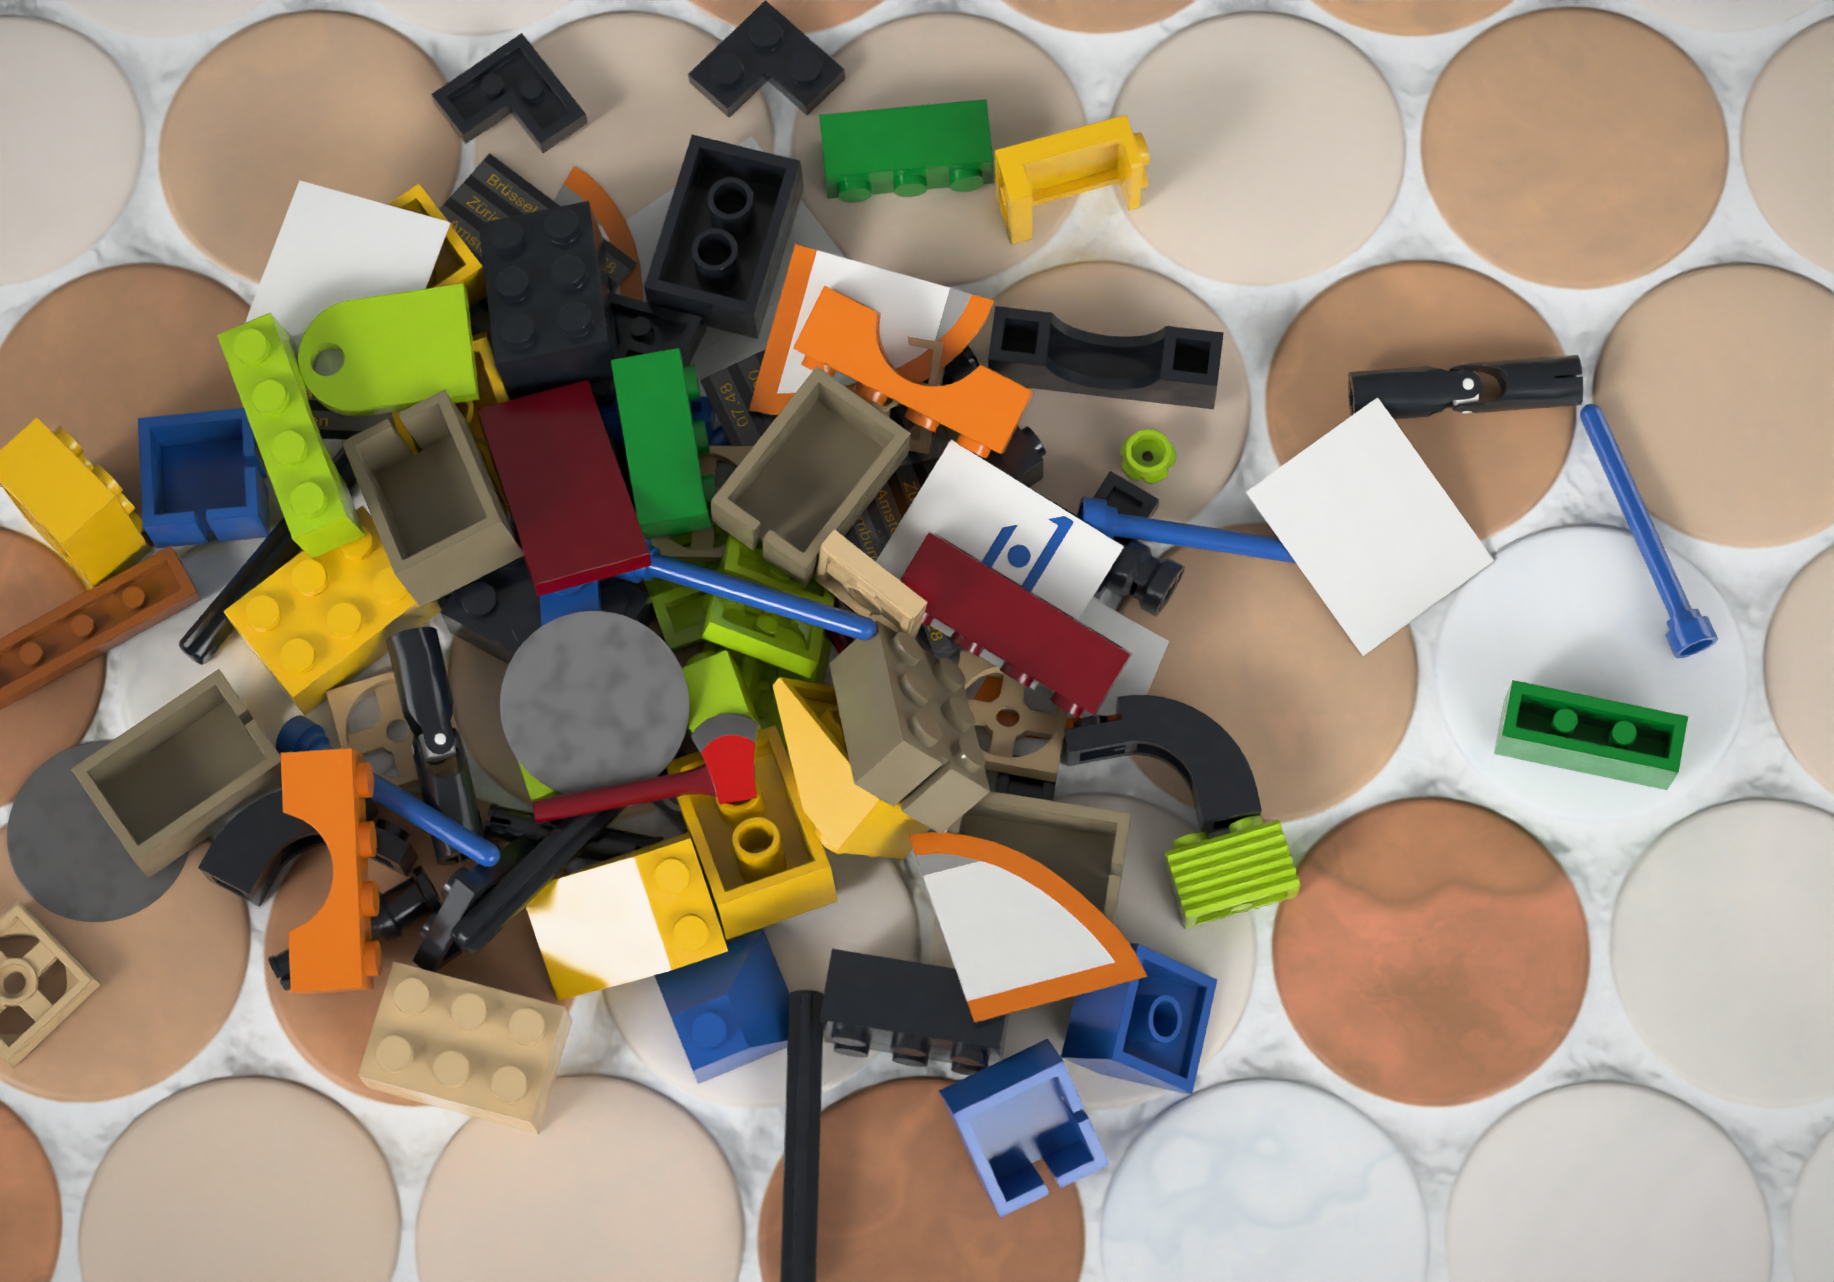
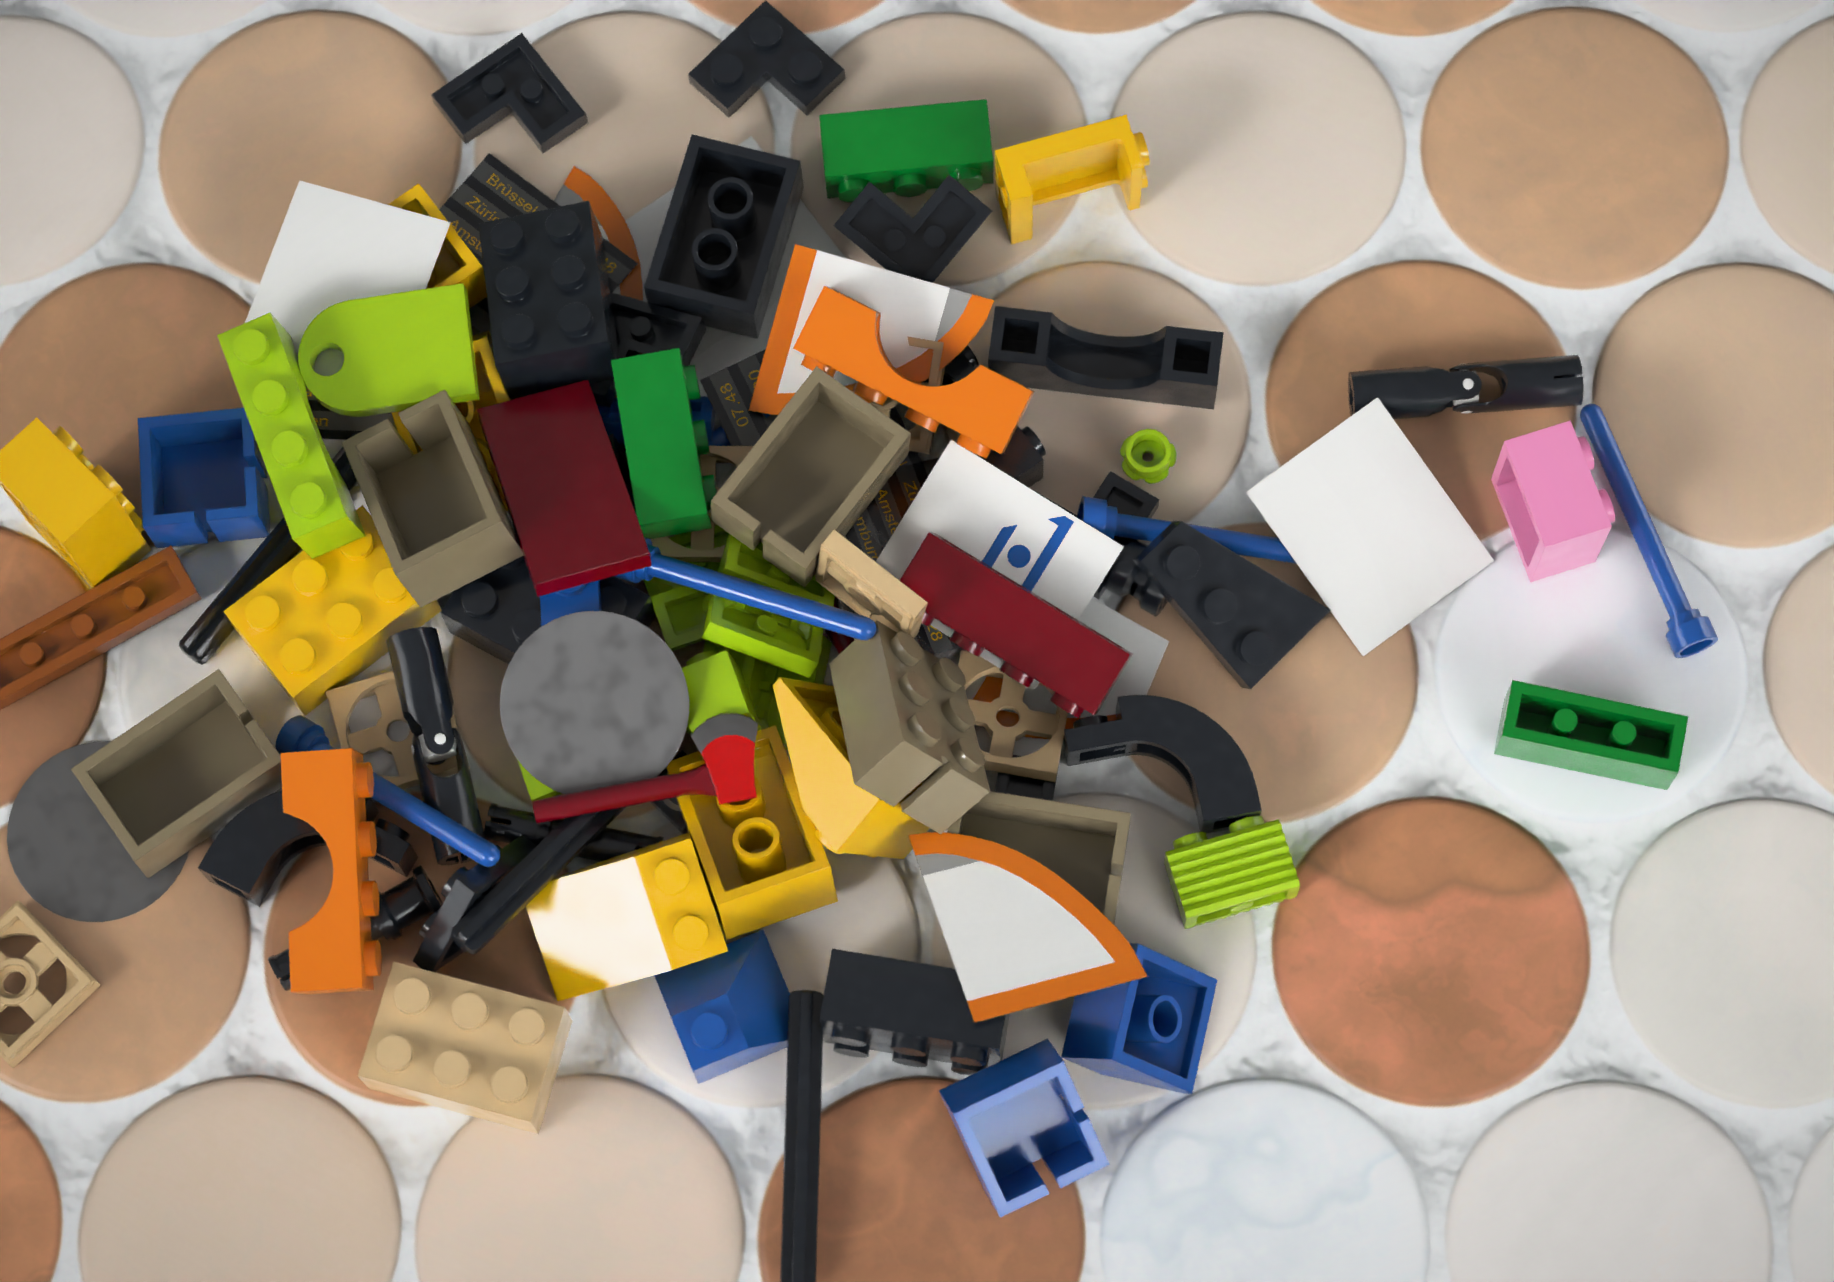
(915, 245): none -> black plate
(1228, 601): none -> black wing
(1552, 500): none -> bright pink piece

